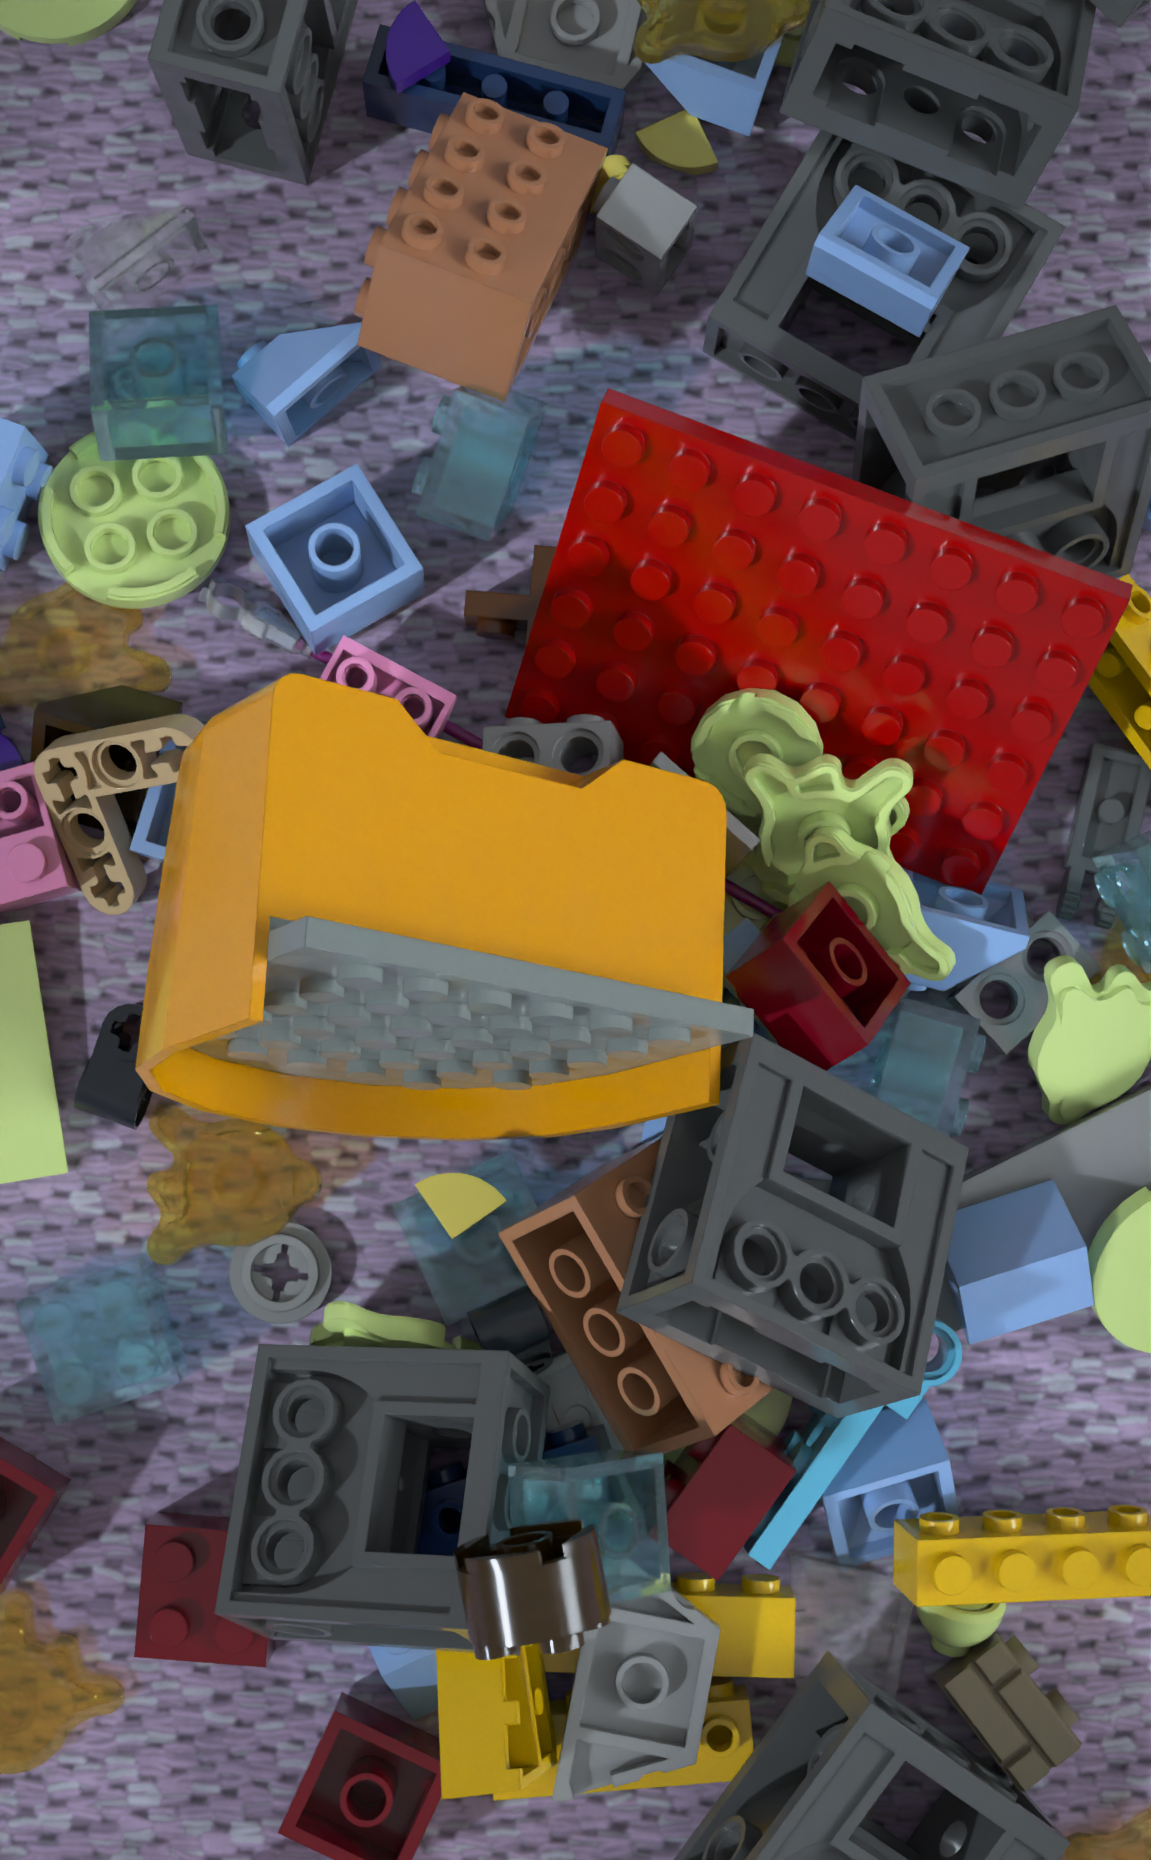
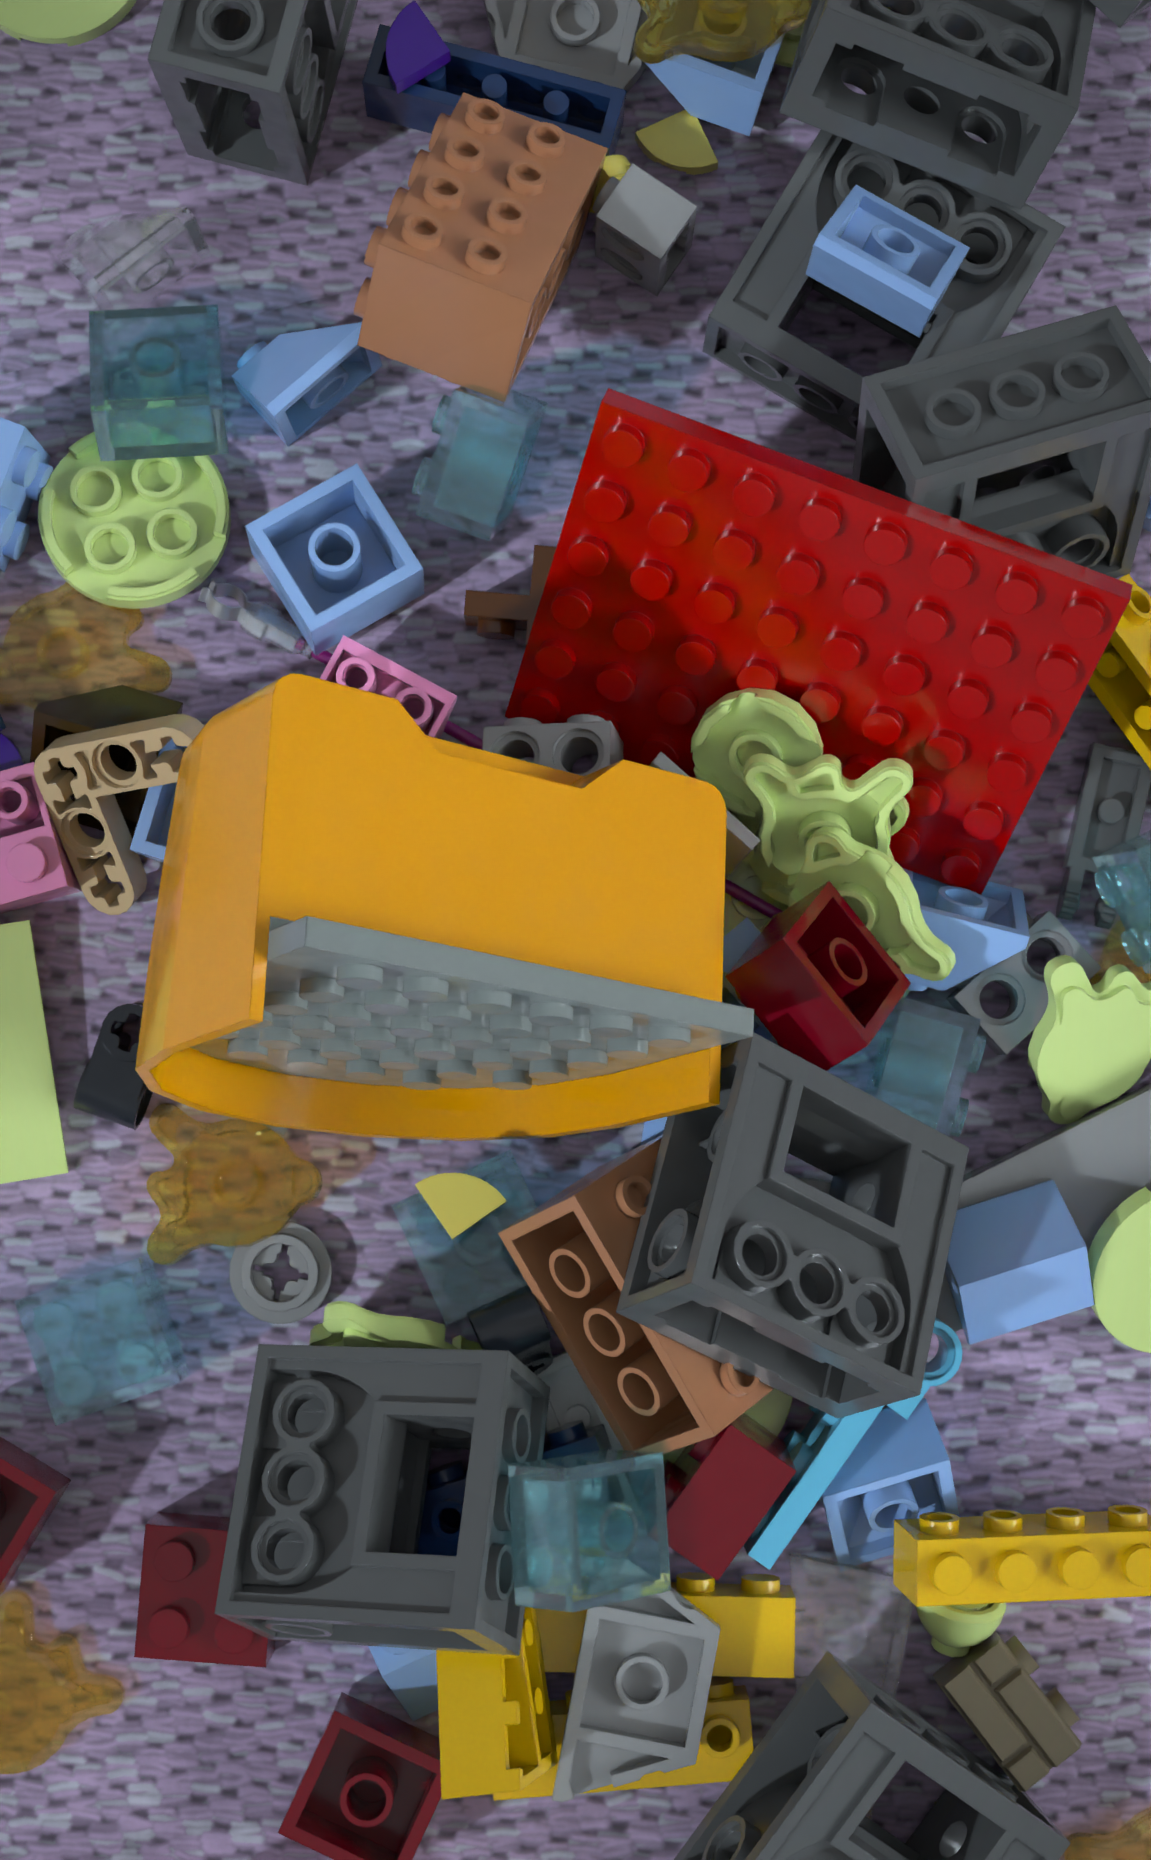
(533, 1588): dark brown brick -> none

